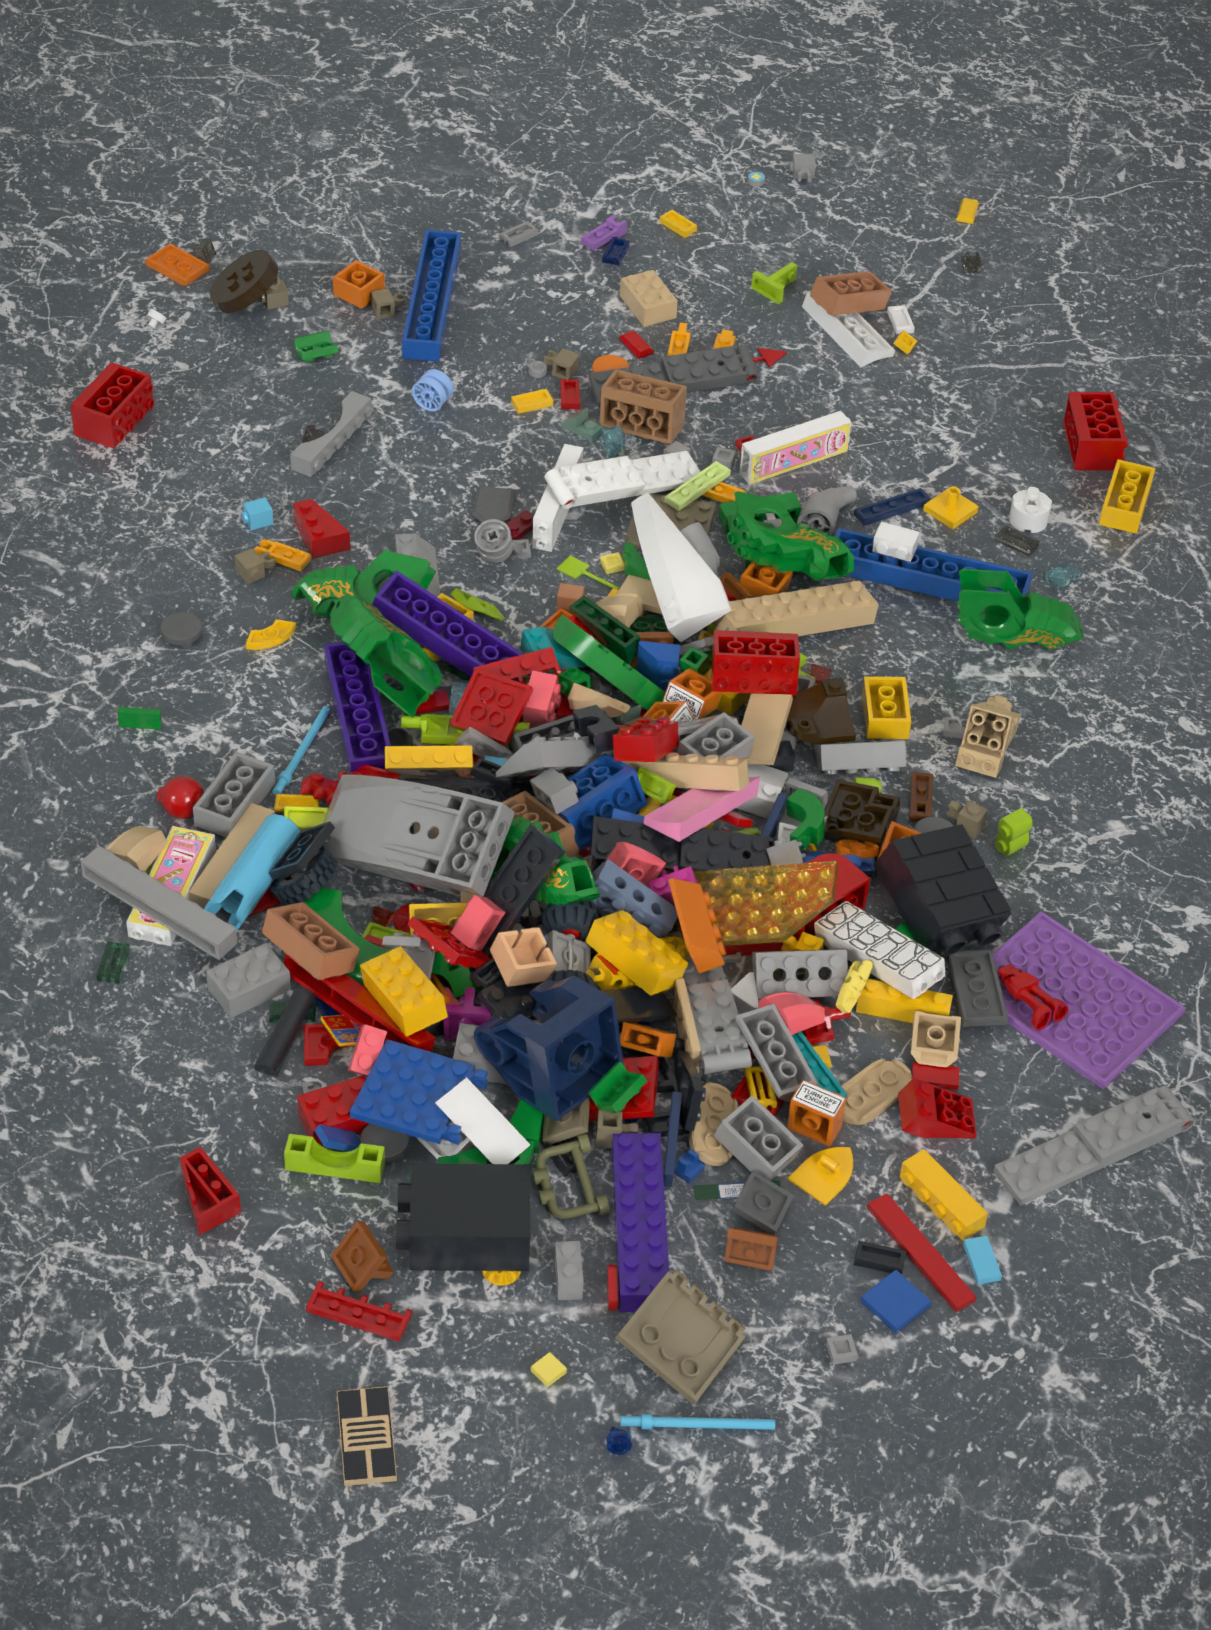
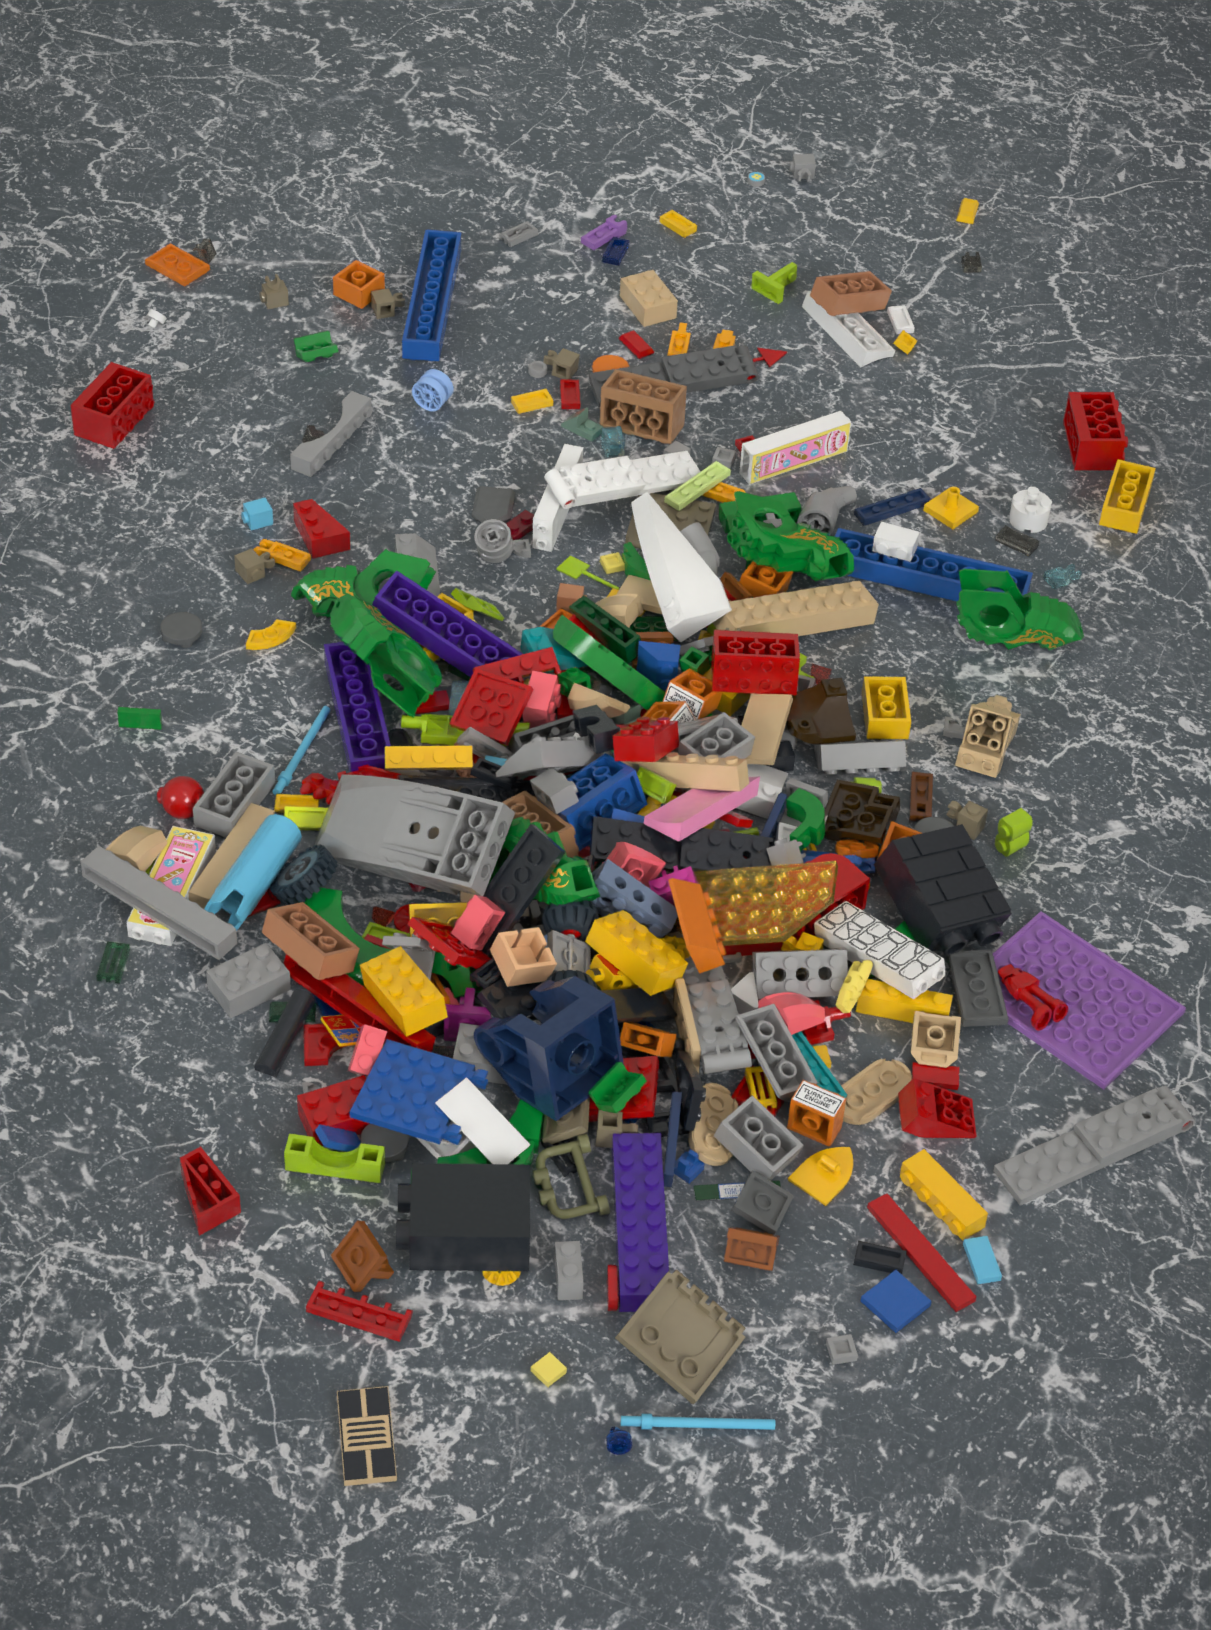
(244, 281): dark brown brick -> none
(302, 850): black plate -> none

